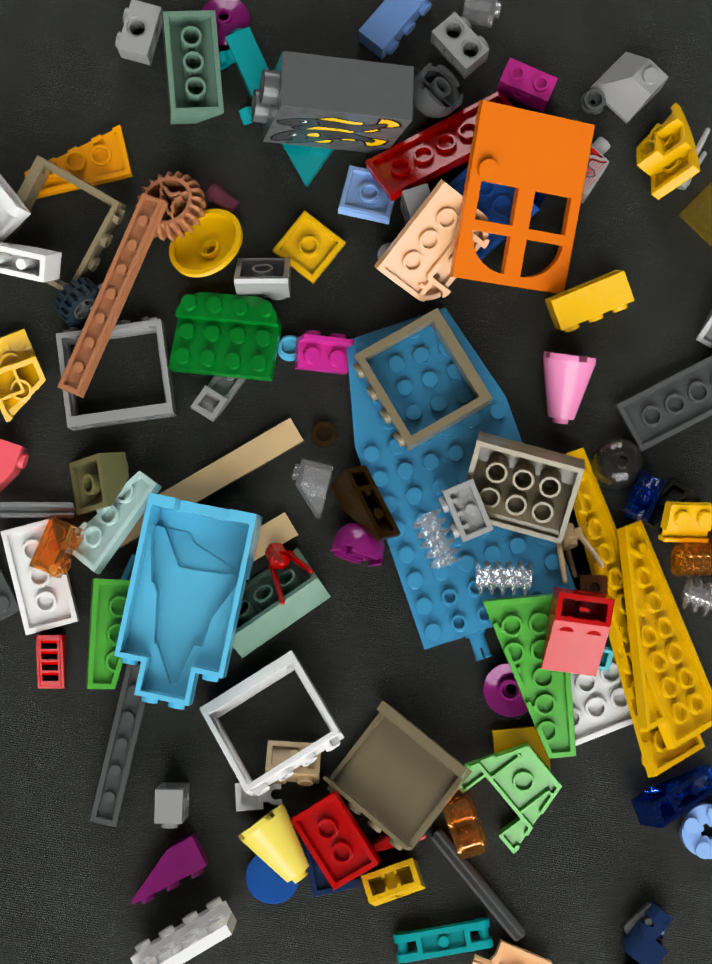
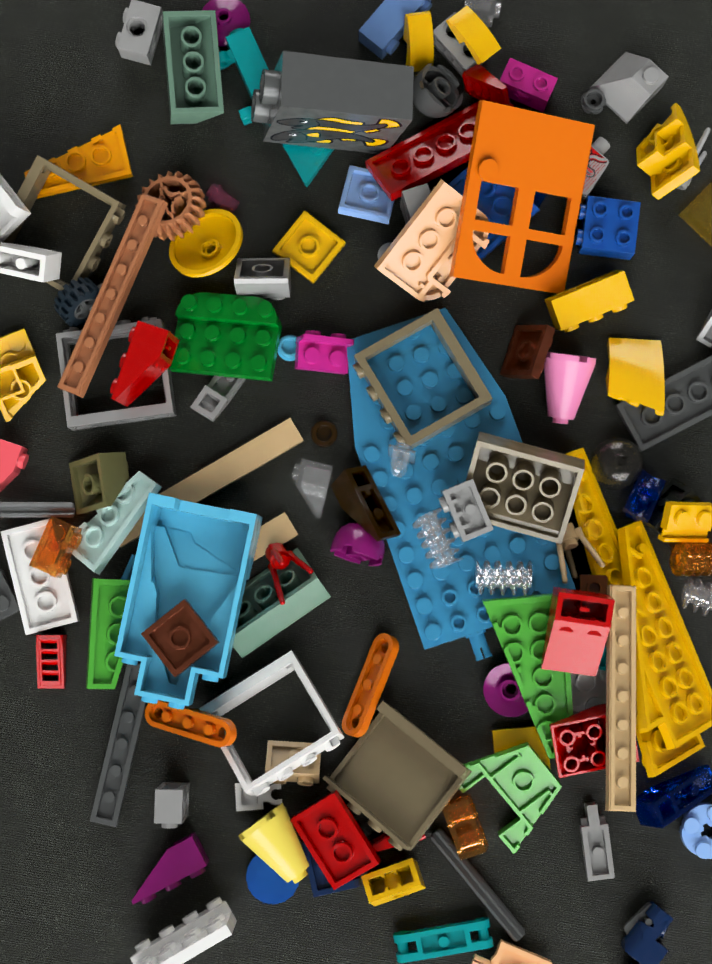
(147, 358): none -> red slope
(180, 638): none -> copper plate
(192, 724): none -> orange plate
(370, 685): none -> orange plate
(400, 457): none -> clear hinge
(419, 39): none -> yellow slope
(474, 33): none -> yellow slope
(485, 86): none -> red slope
(527, 351): none -> copper plate
(581, 742): none -> red slope
(596, 844): none -> light grey hinge
(608, 227): none -> blue brick
(621, 701): none -> tan tile
(636, 372): none -> yellow slope

